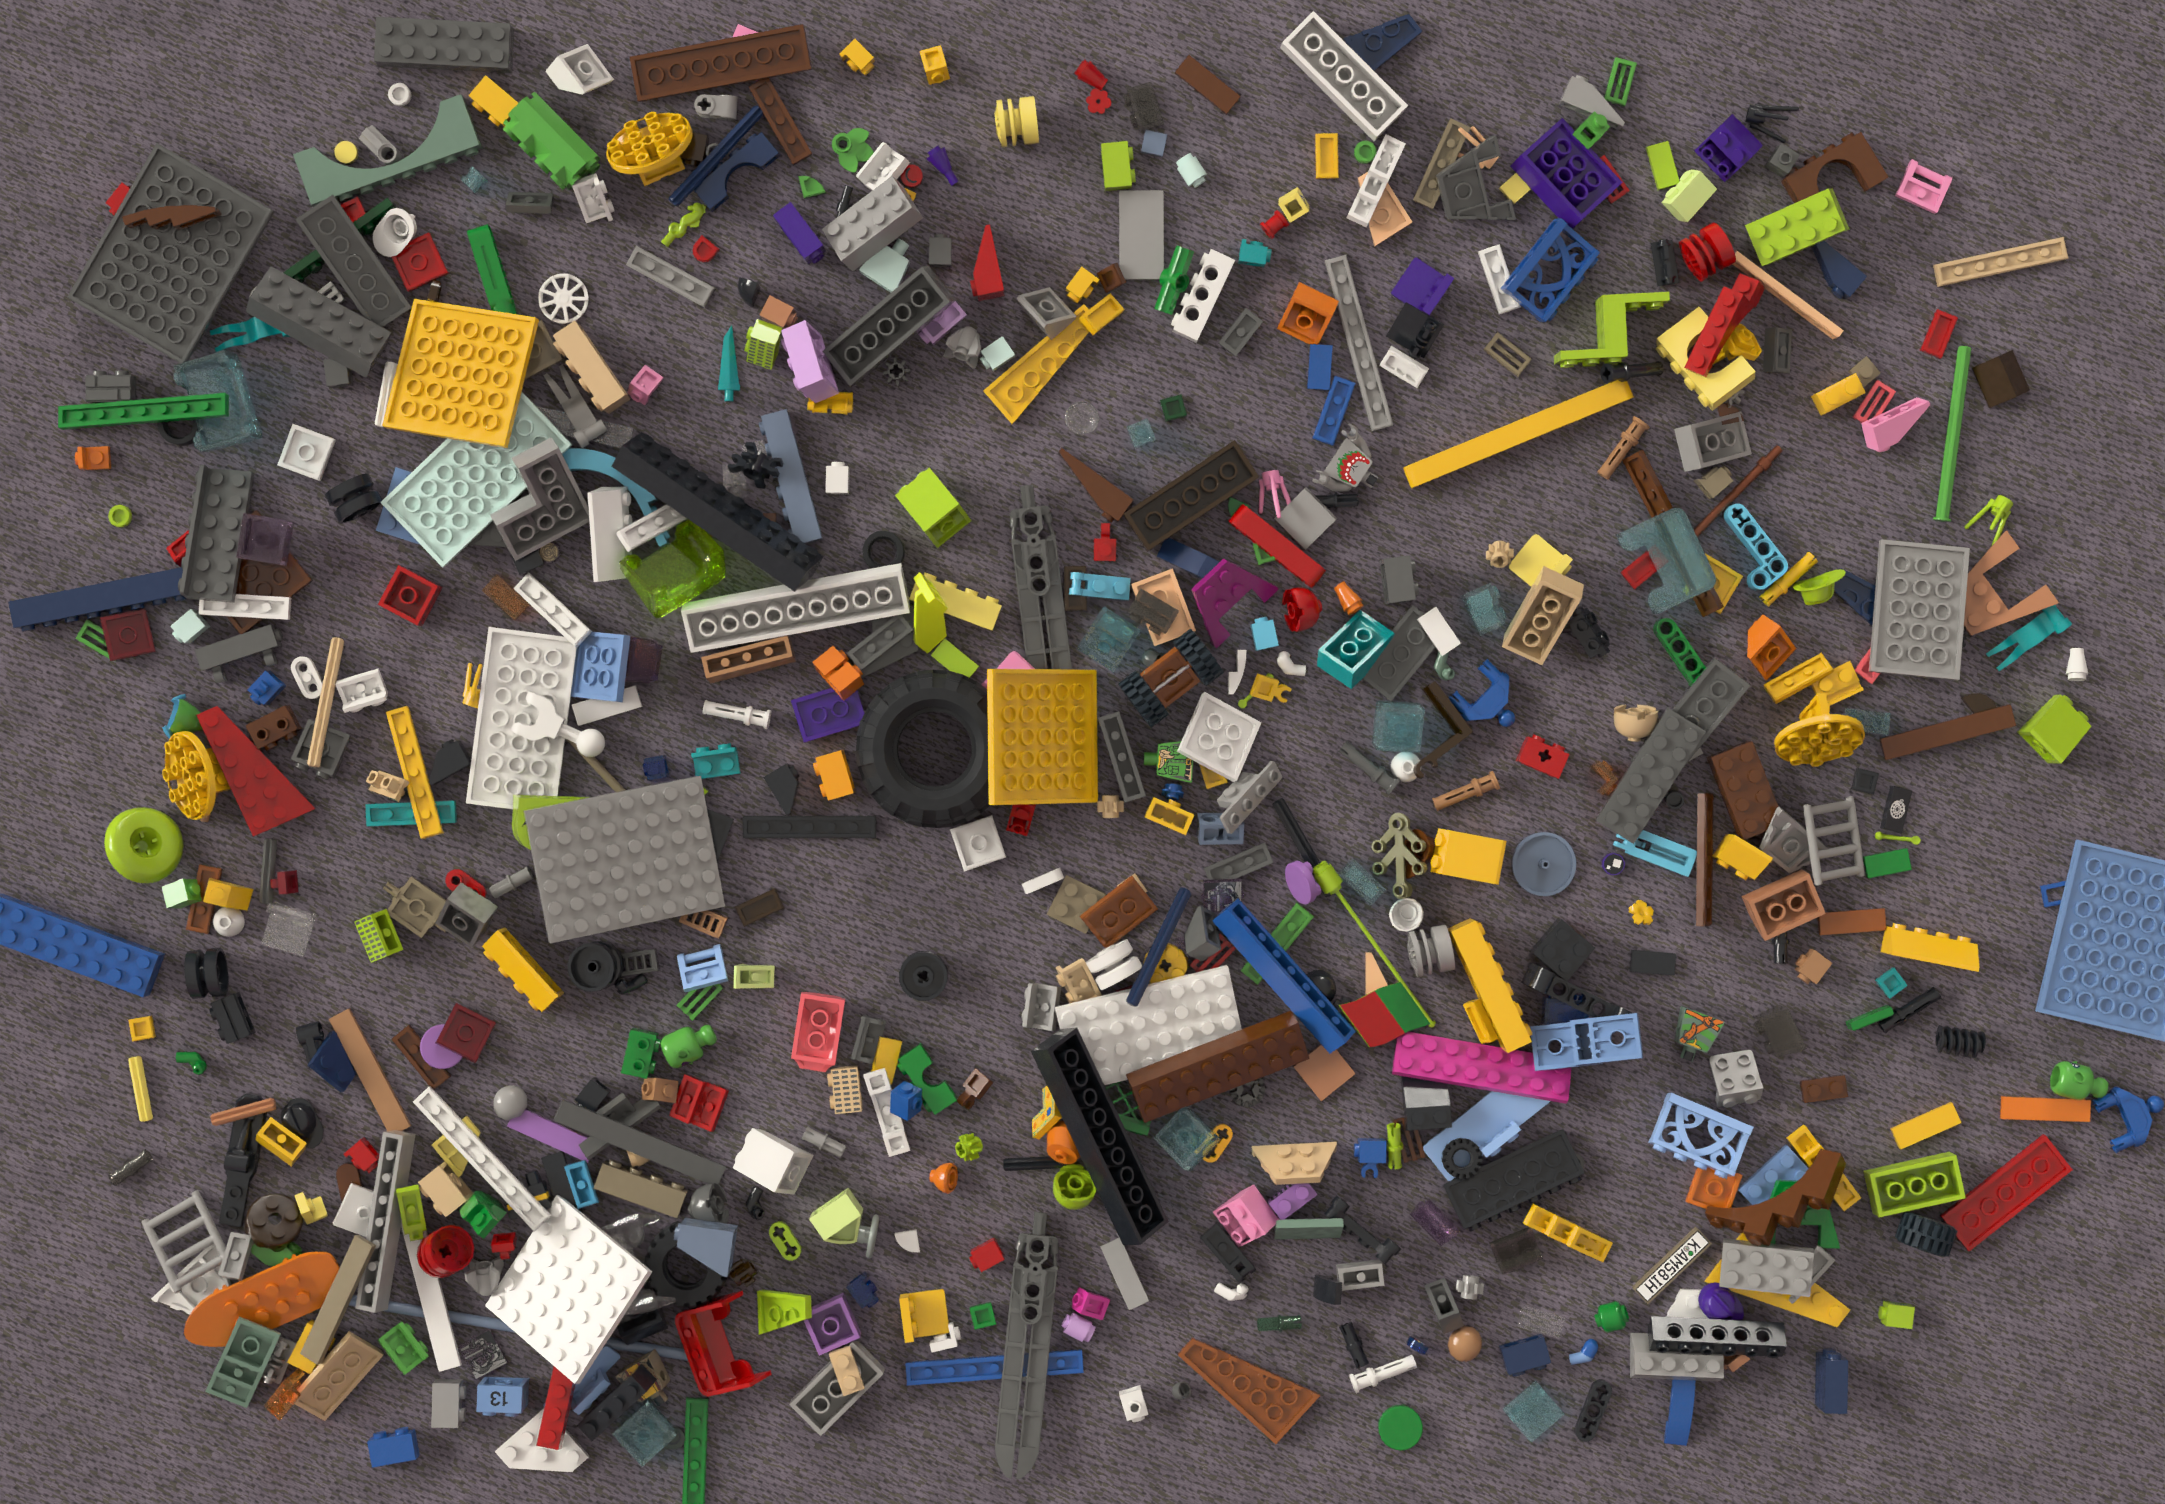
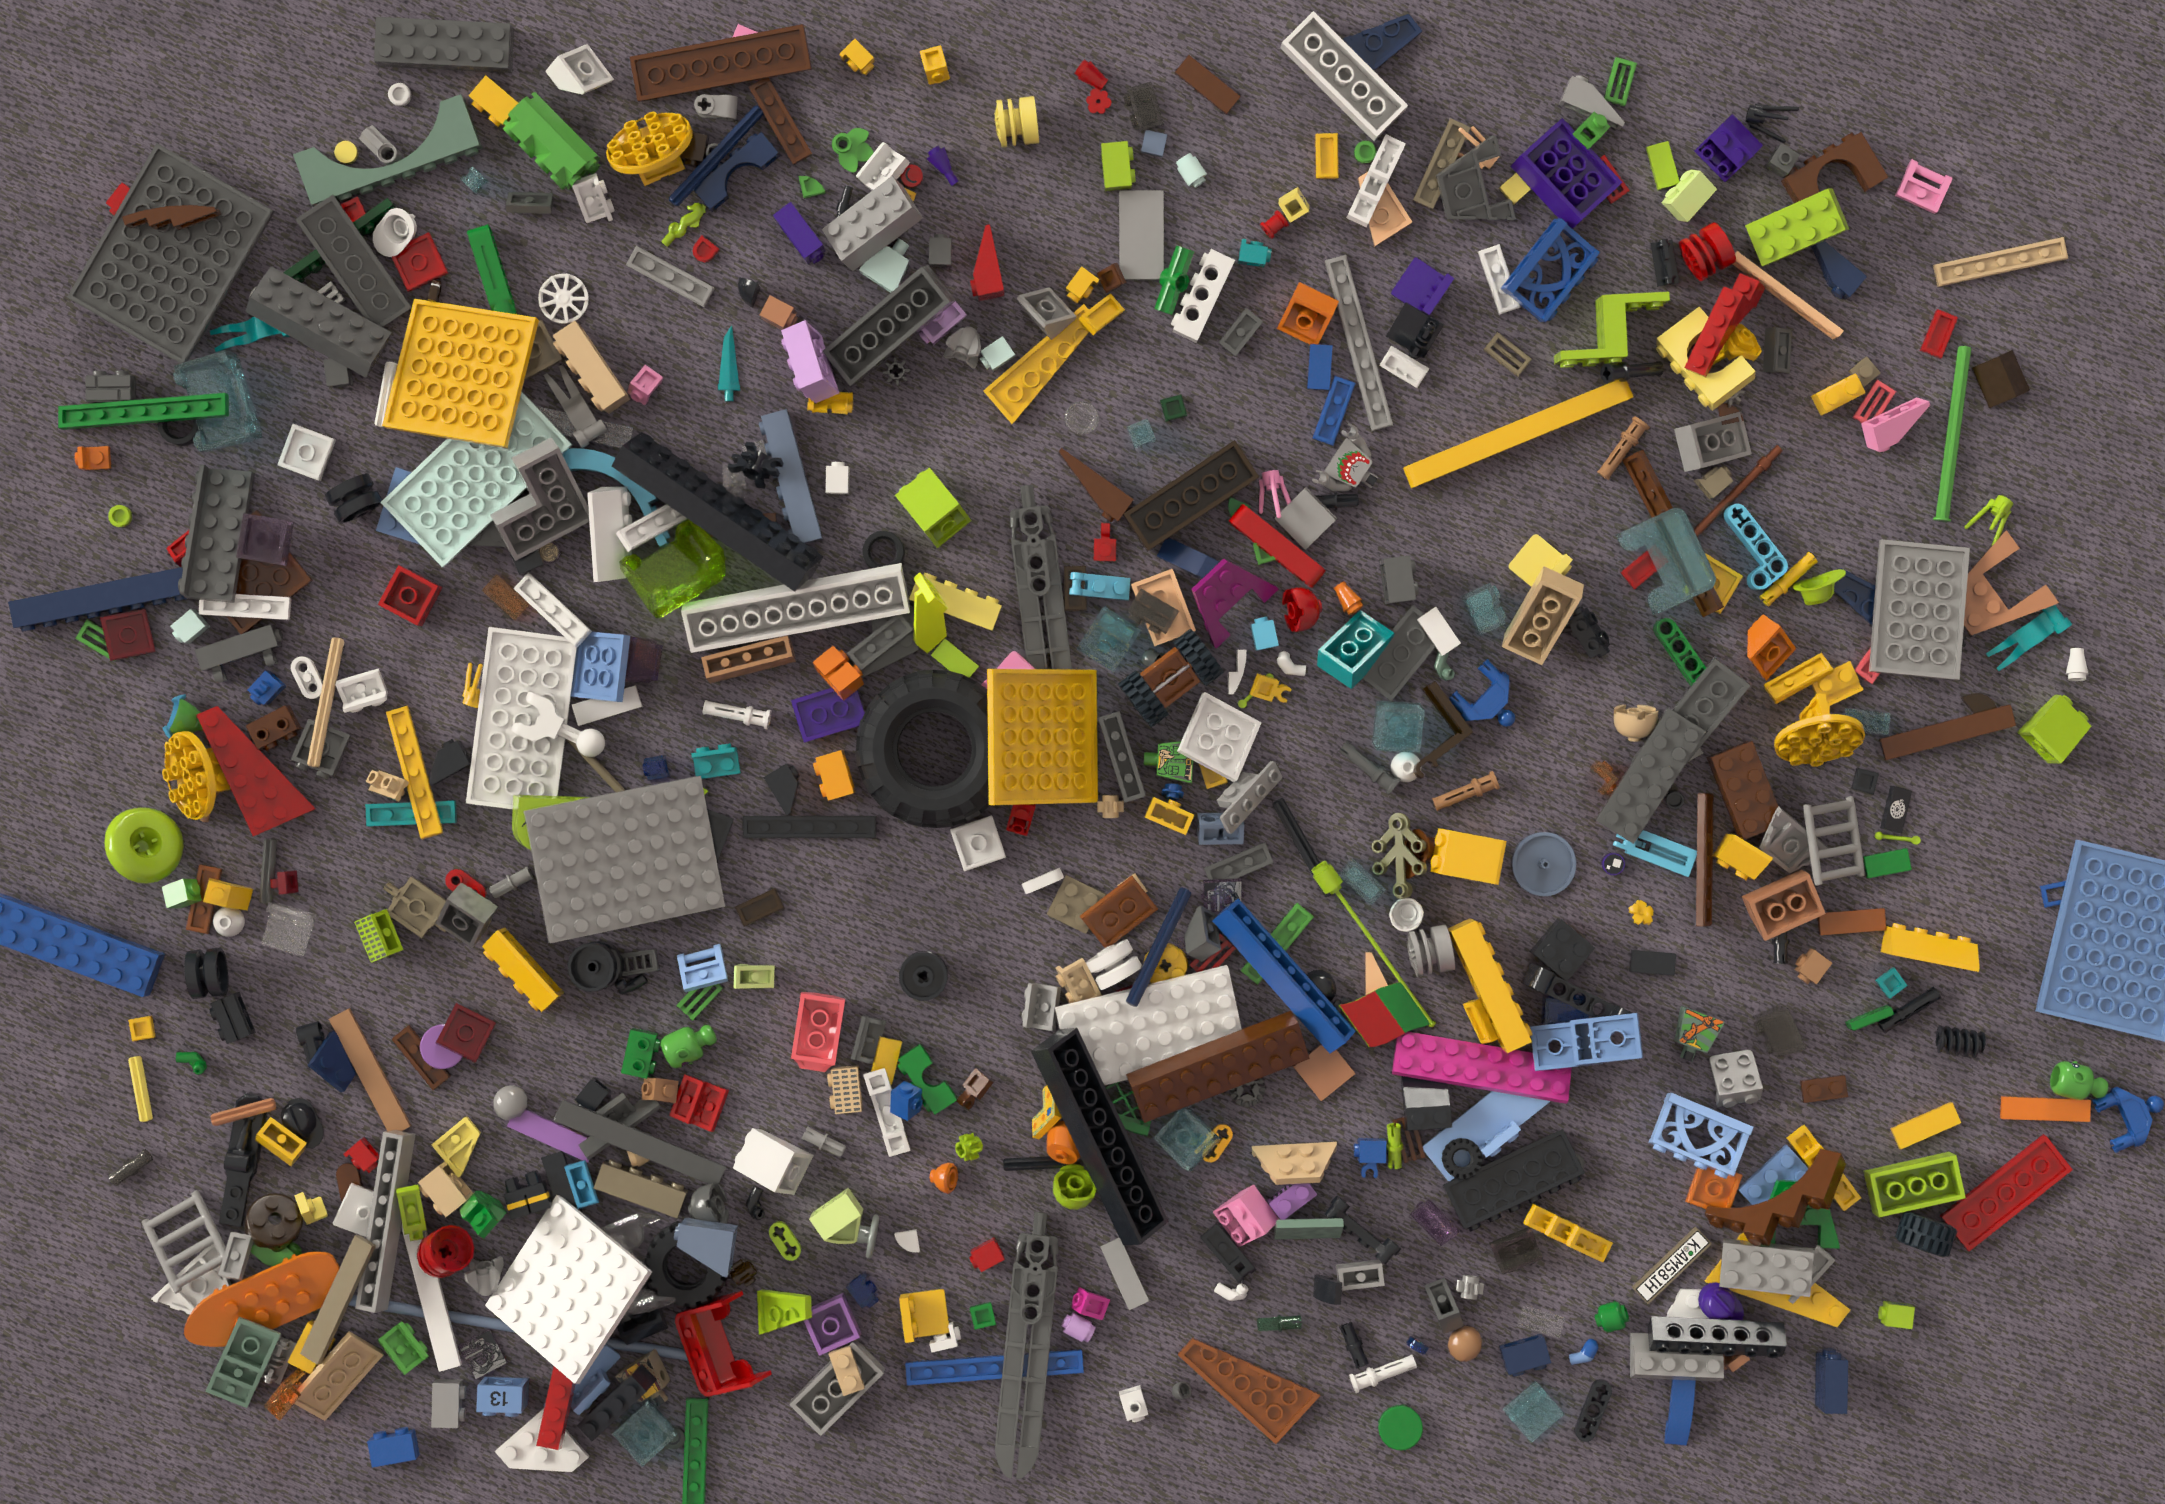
(482, 1158): white tile -> none
(504, 1244): red tile -> none
(720, 926): medium nougat slope -> none
(763, 344): lime brick -> none
(1301, 882): medium lavender tile -> none
(1499, 554): tan gear -> none
(1529, 756): red brick -> none

